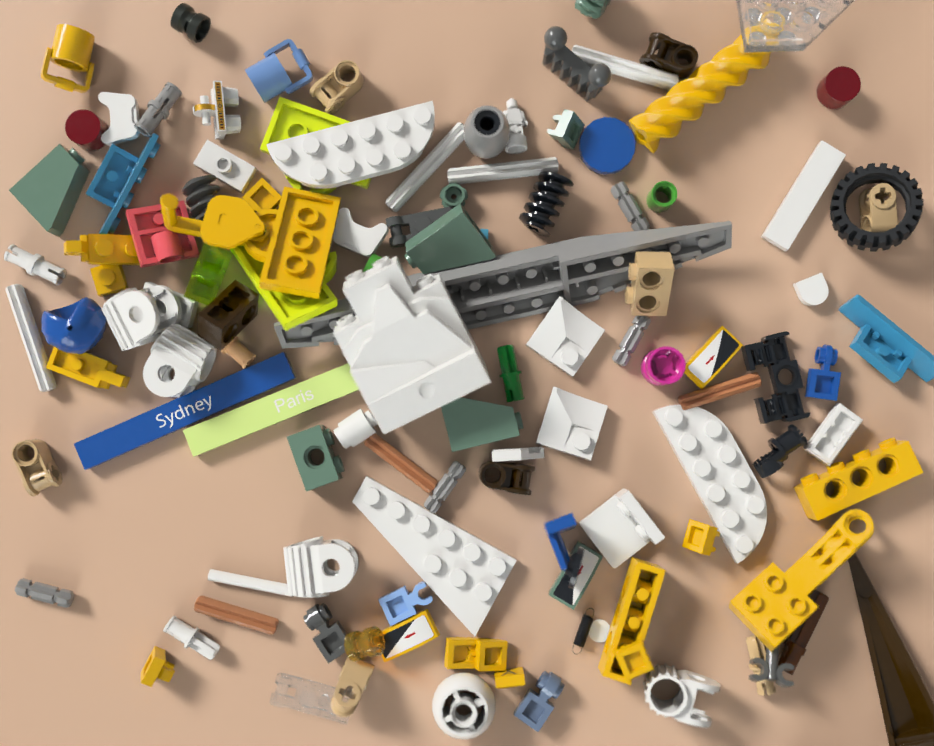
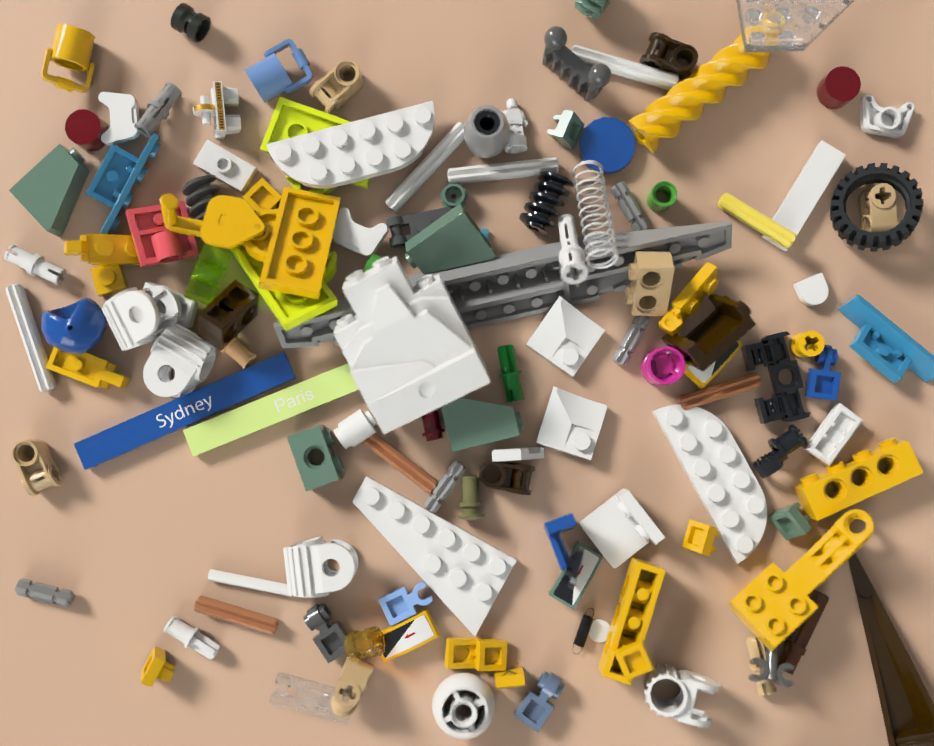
(432, 426): none -> dark red pin
(470, 499): none -> olive pin
(570, 247): none -> white pin
(615, 251): none -> white piece
(690, 299): none -> yellow hinge
(714, 334): none -> dark brown panel
(757, 220): none -> light yellow axle
(790, 521): none -> sand green tile
(814, 348): none -> yellow bush
(884, 121): none -> white piece

